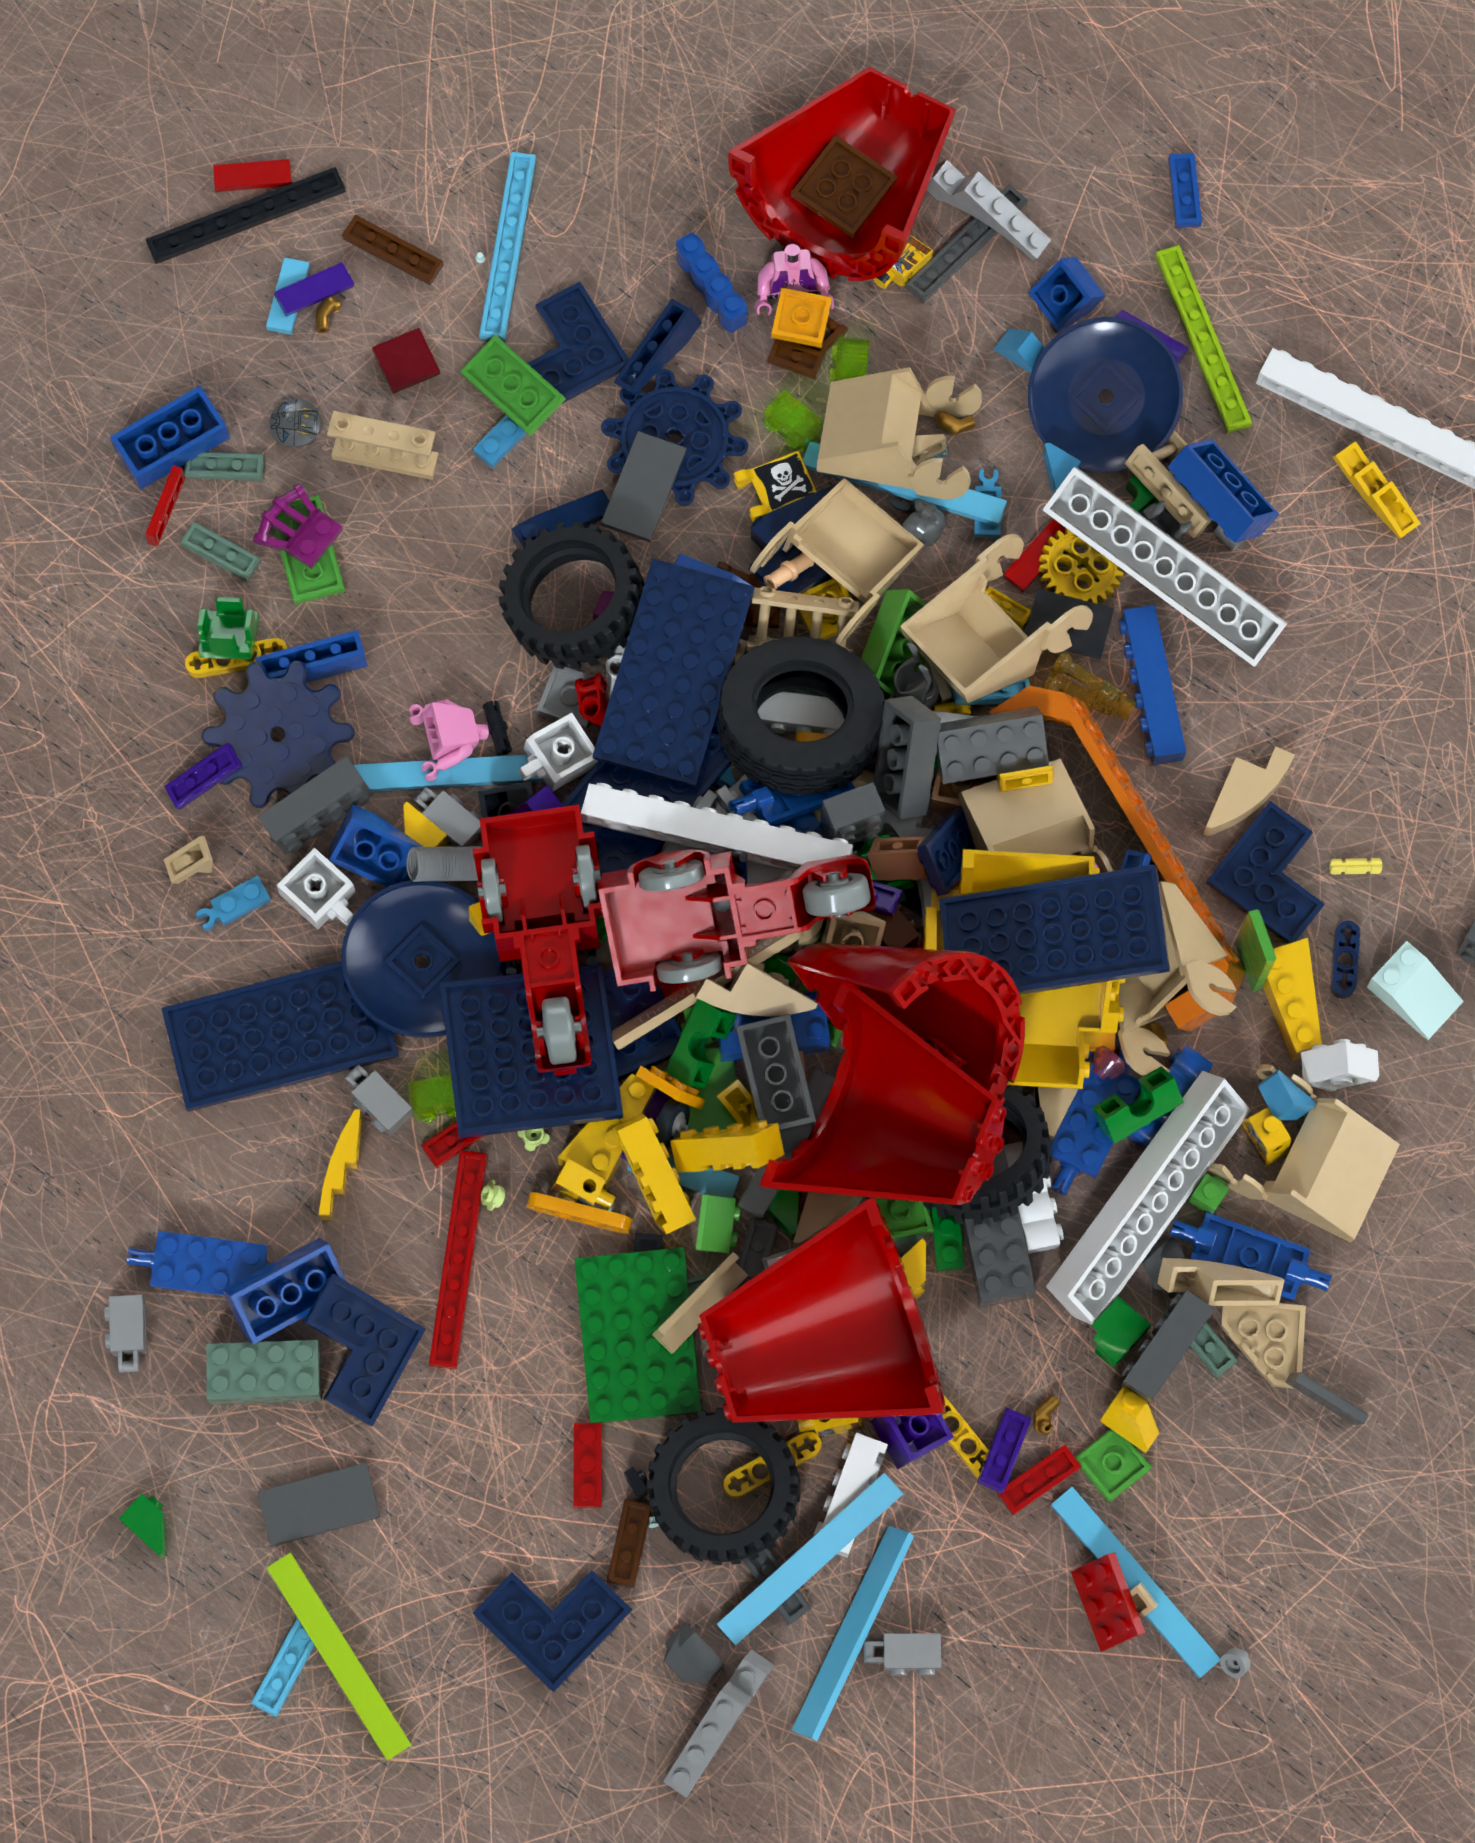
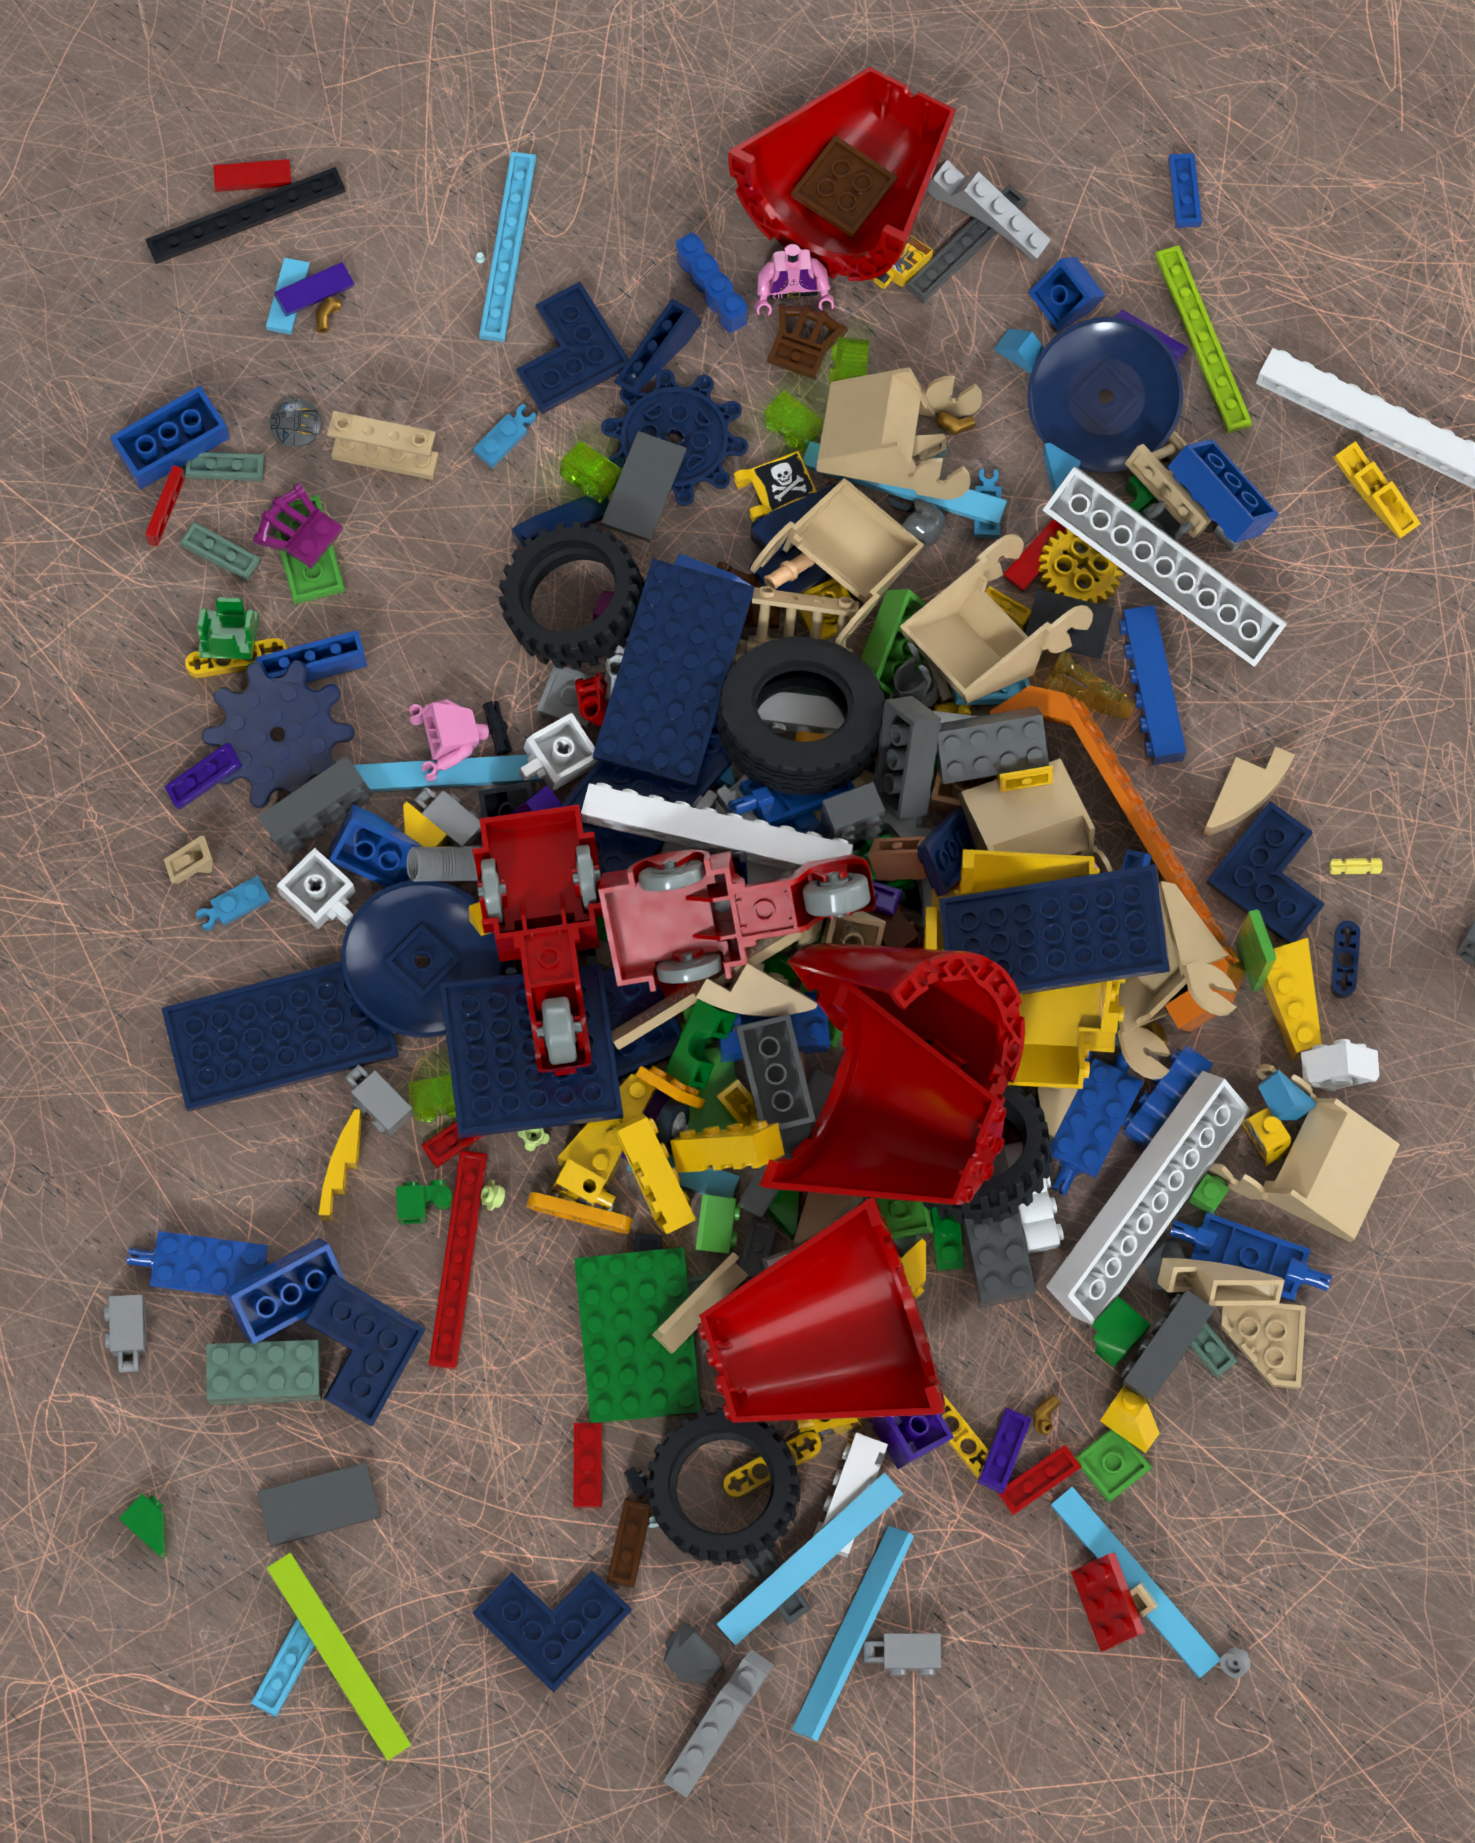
(392, 250): reddish brown plate -> none
(406, 360): dark red tile -> none
(414, 1199): none -> green brick
(512, 385): bright green tile -> none
(590, 471): none -> clear neon green brick
(801, 317): light orange plate -> none
(1107, 1063): clear pink cone -> none
(1157, 1097): green arch -> none
(1327, 1398): dark grey tile -> none
(1415, 990): light aqua slope -> none

